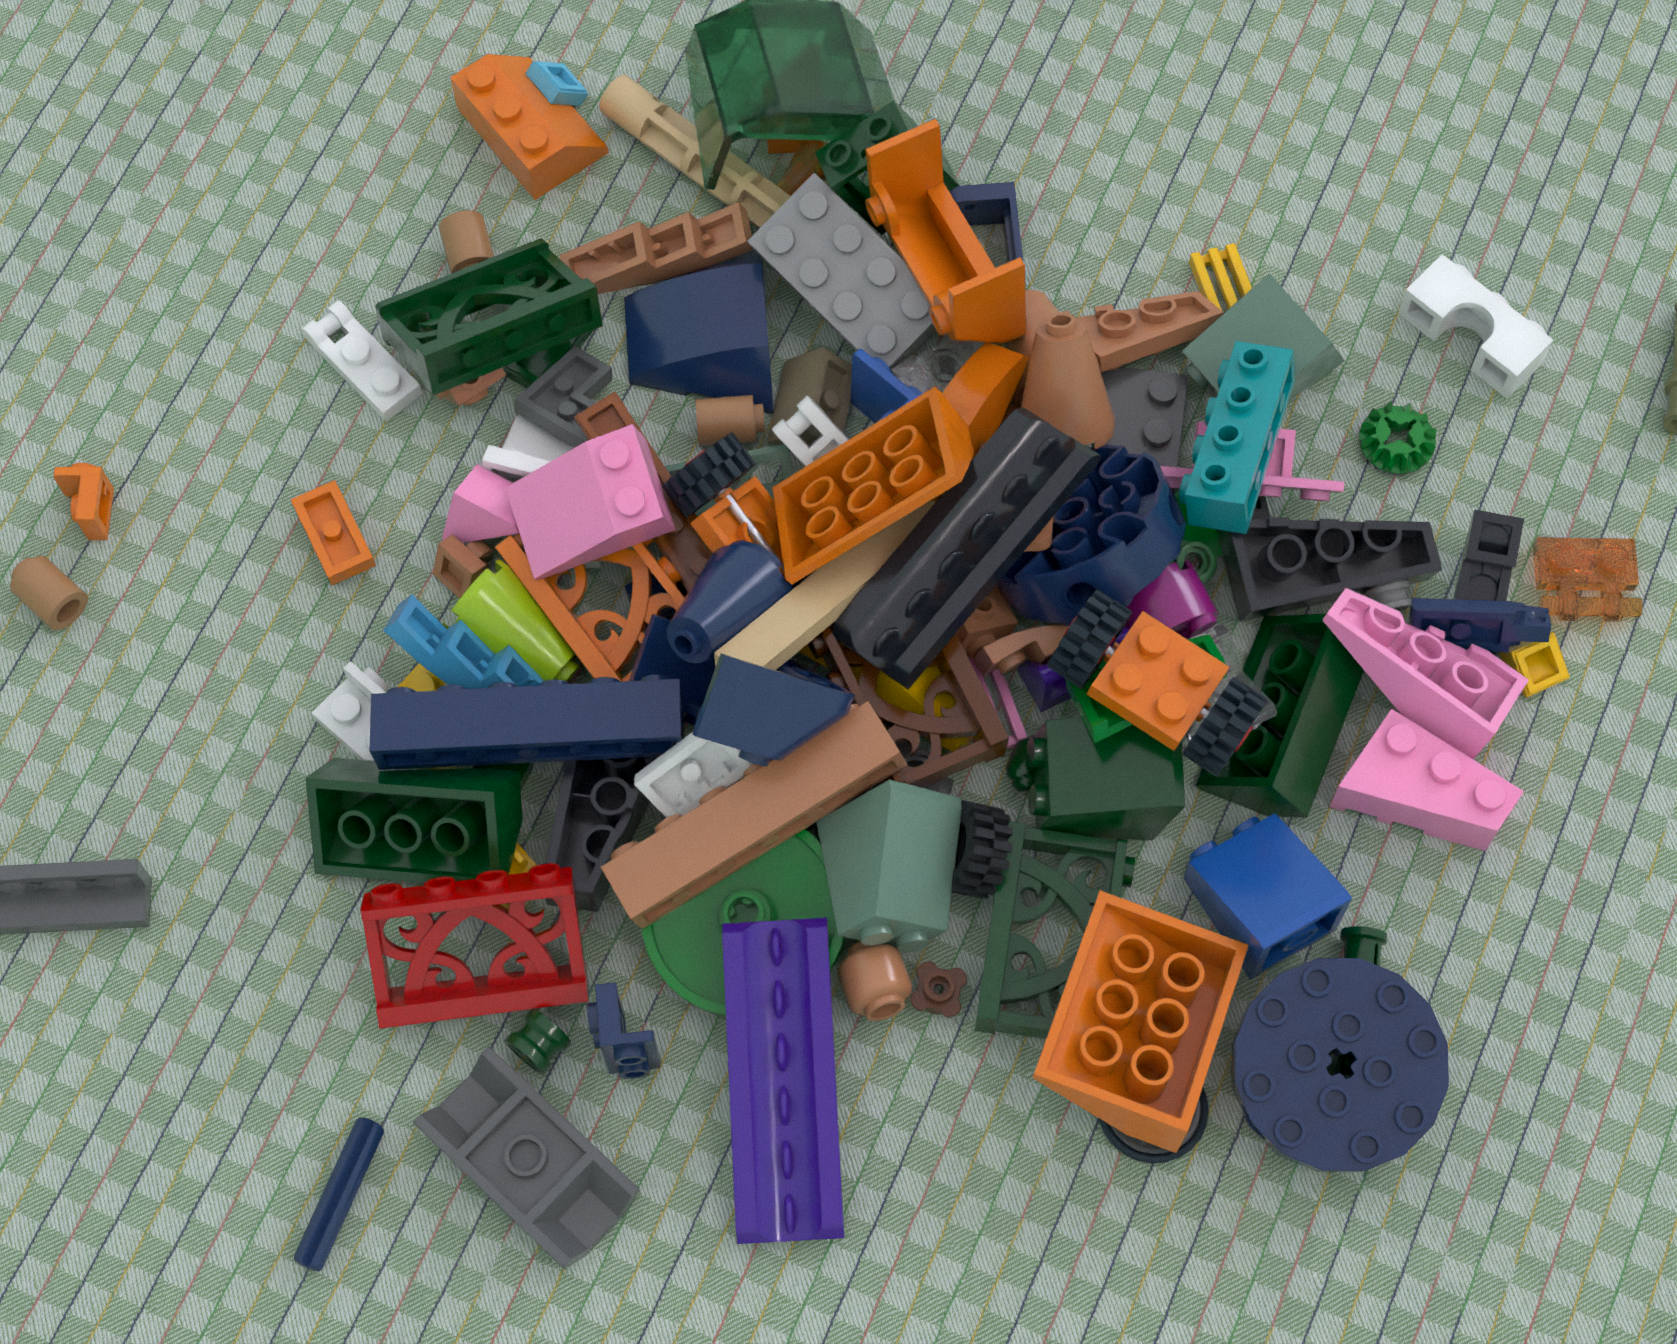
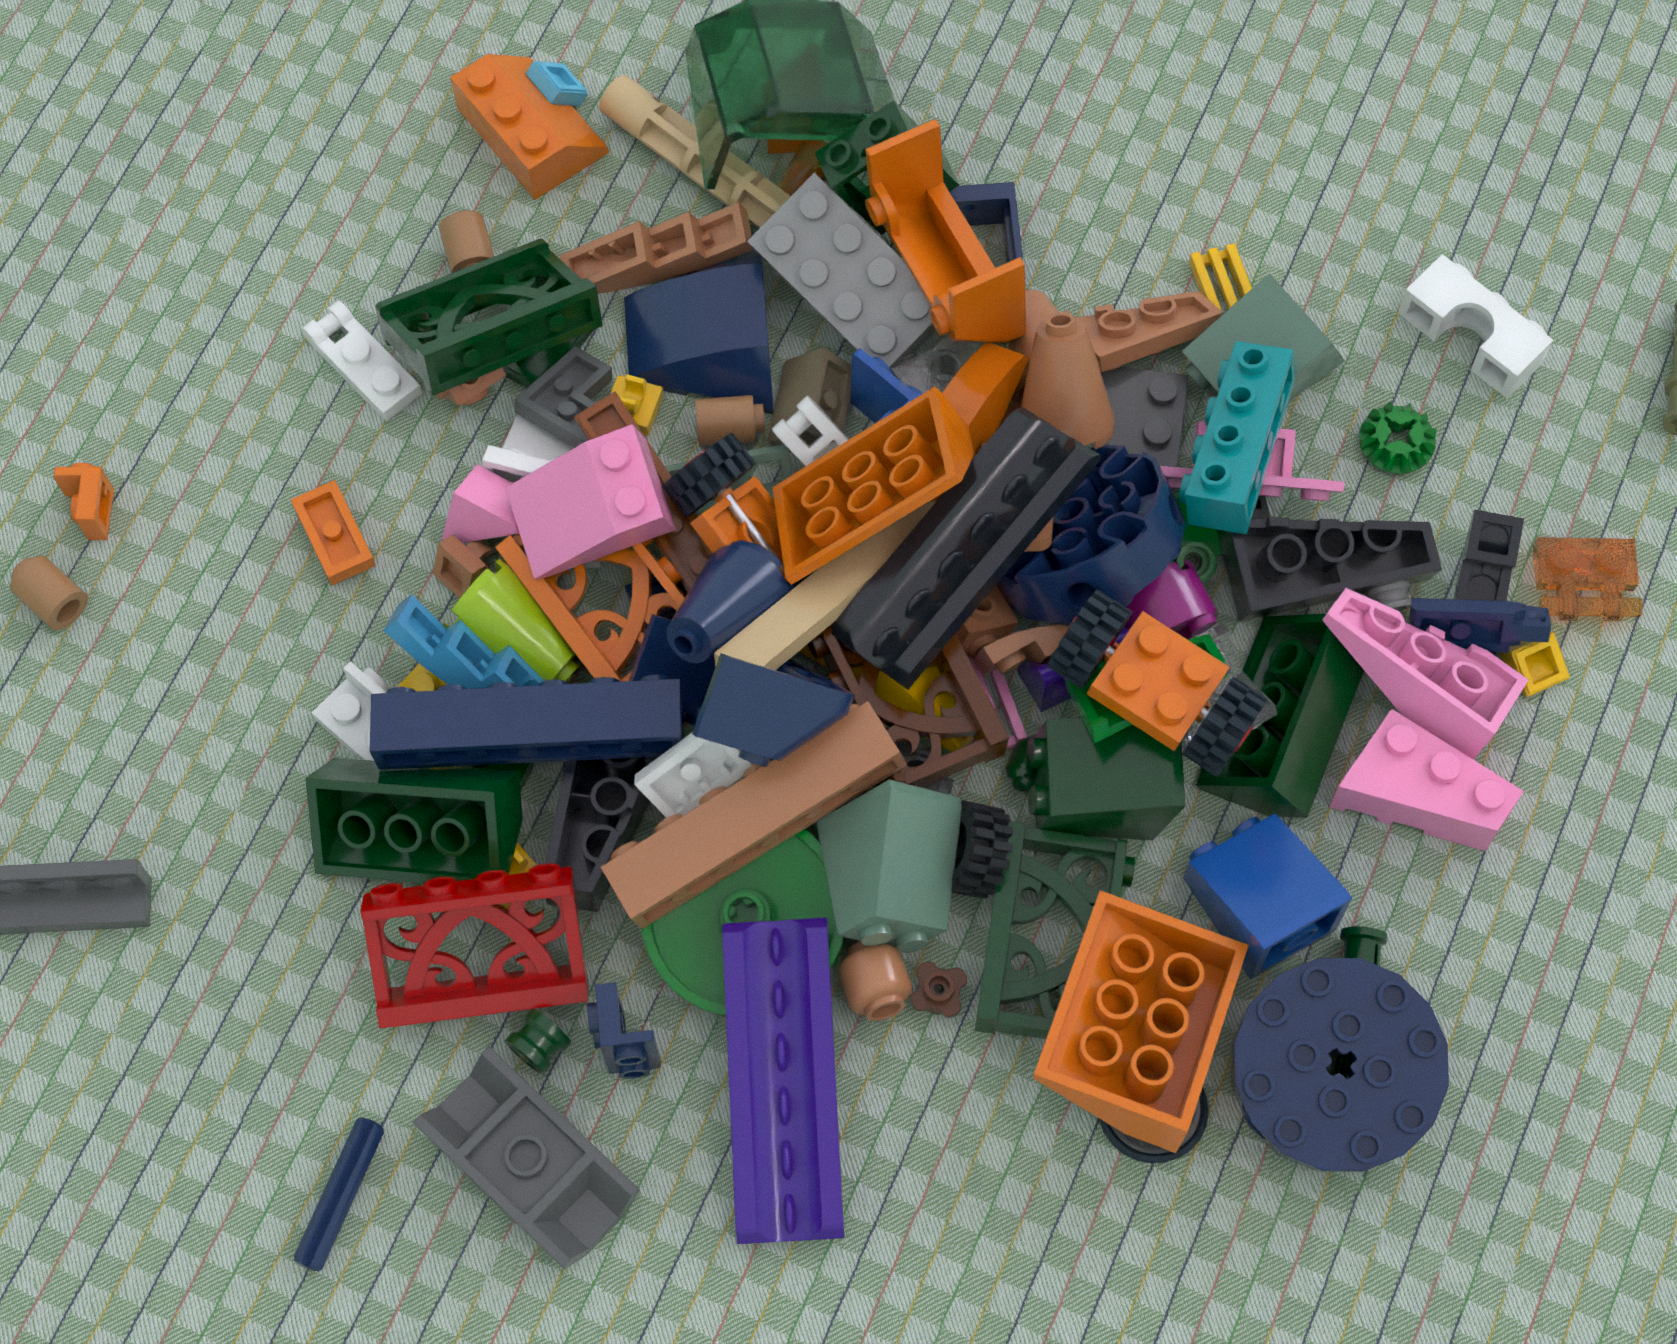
(640, 399): none -> yellow tile

